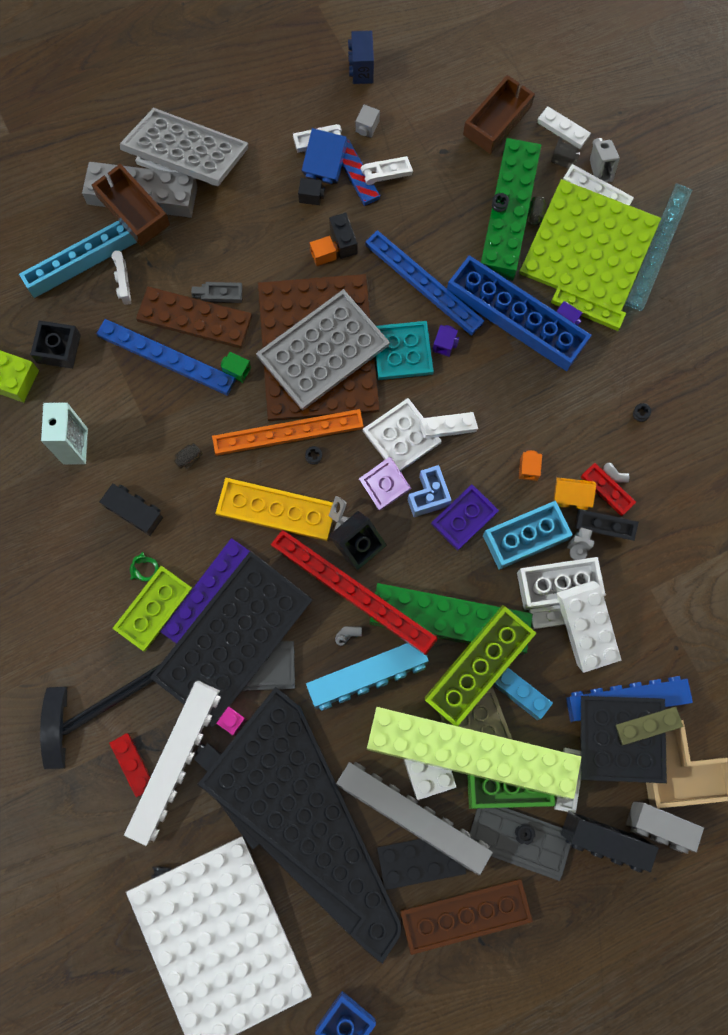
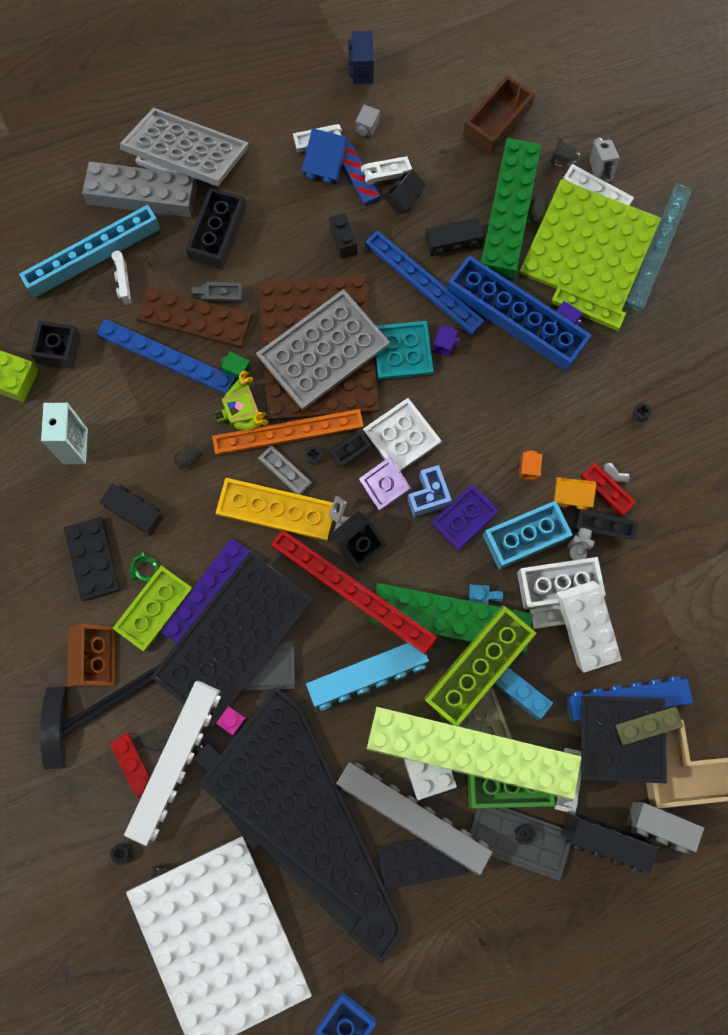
(91, 559): none -> black plate
(91, 656): none -> dark orange slope
(115, 856): none -> black plate
(131, 205): reddish brown piece -> none
(216, 228): none -> black brick
(240, 406): none -> torso
(285, 471): none -> light grey tile
(310, 191): black brick -> none
(323, 250): orange brick -> none
(346, 633): light grey arm -> none
(349, 448): none -> black brick
(405, 191): none -> black brick
(448, 425): white plate -> none
(454, 237): none -> black brick
(466, 916): reddish brown plate -> none
(481, 594): none -> dark azure plate
(502, 198): black bush -> none
(563, 127): white plate -> none

